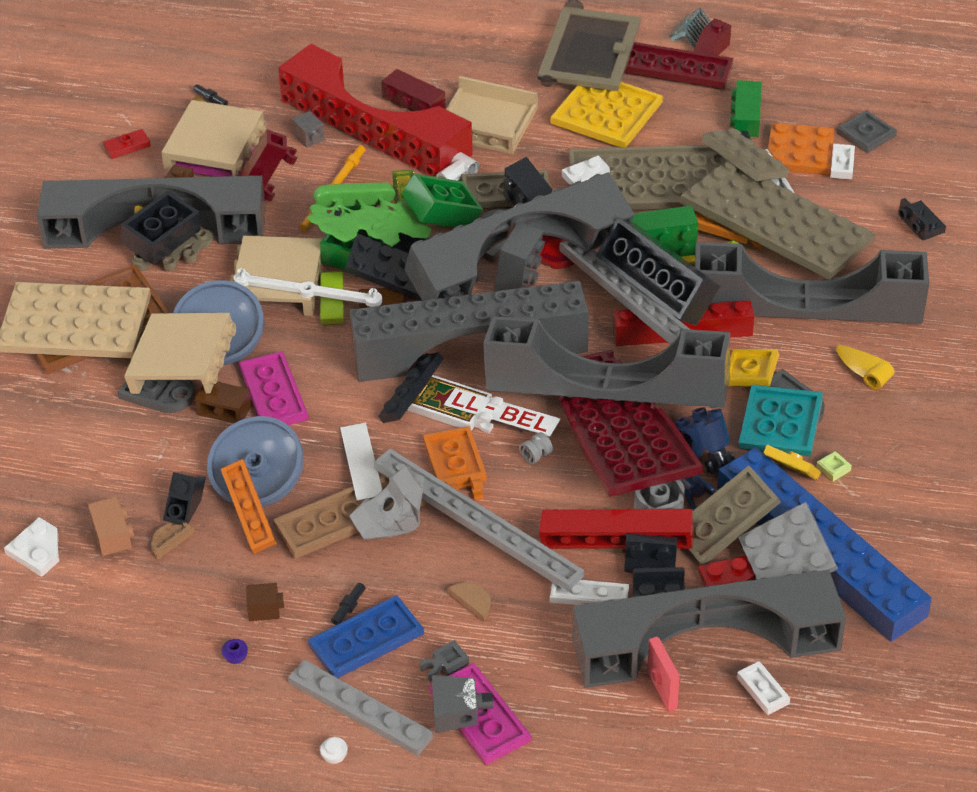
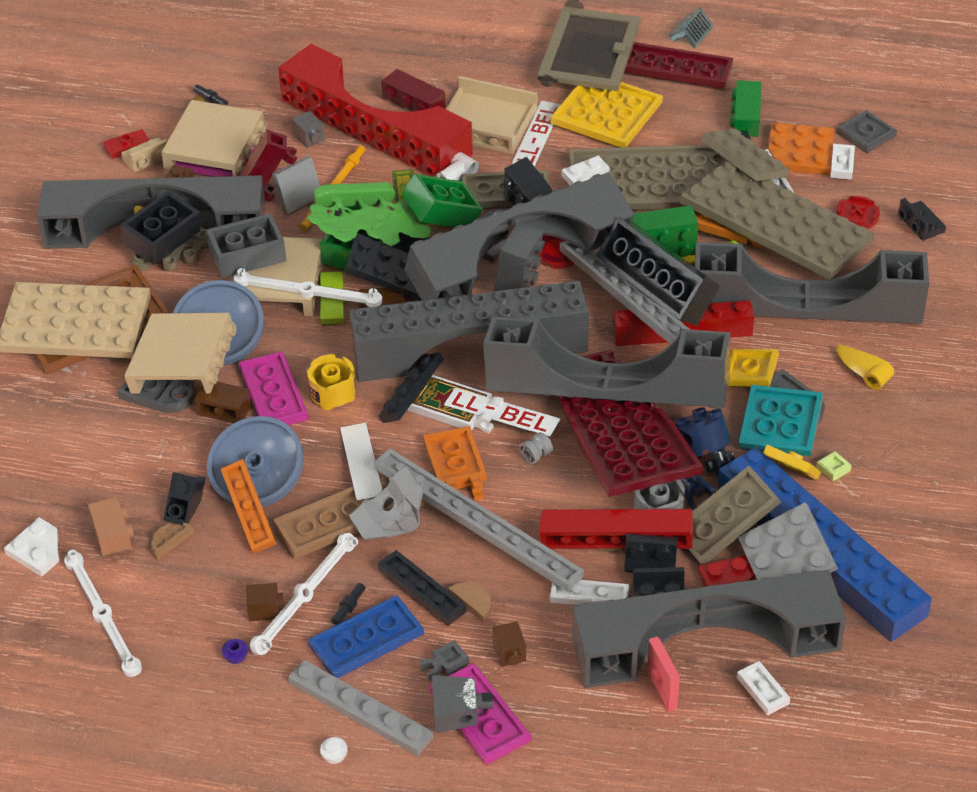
(130, 666): none -> white piece
(144, 154): none -> tan bracket
(246, 245): none -> dark grey brick
(262, 643): none -> white piece
(296, 184): none -> light grey tile
(331, 381): none -> yellow brick
(422, 587): none -> black plate
(509, 644): none -> reddish brown brick
(537, 133): none -> white sticker
(714, 38): dark red slope -> none
(859, 211): none -> red tile

